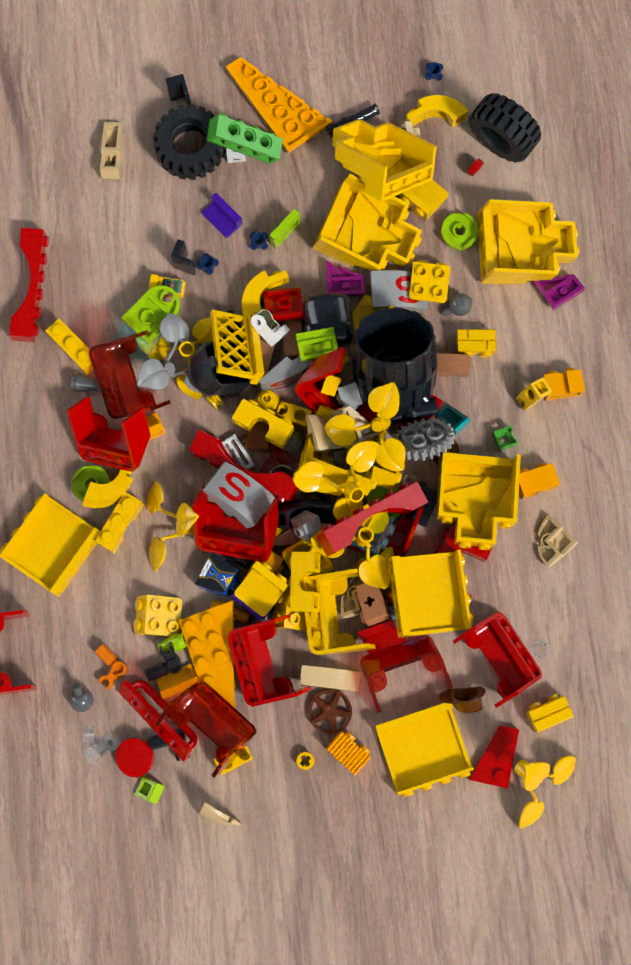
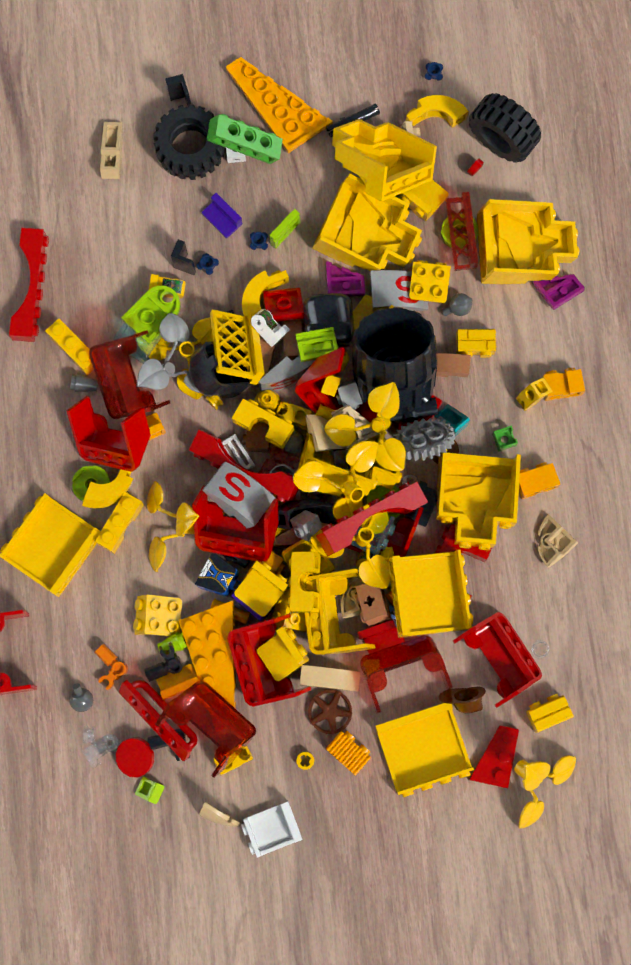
(271, 829): none -> white panel
(283, 653): none -> yellow bracket
(468, 229): none -> clear red fence

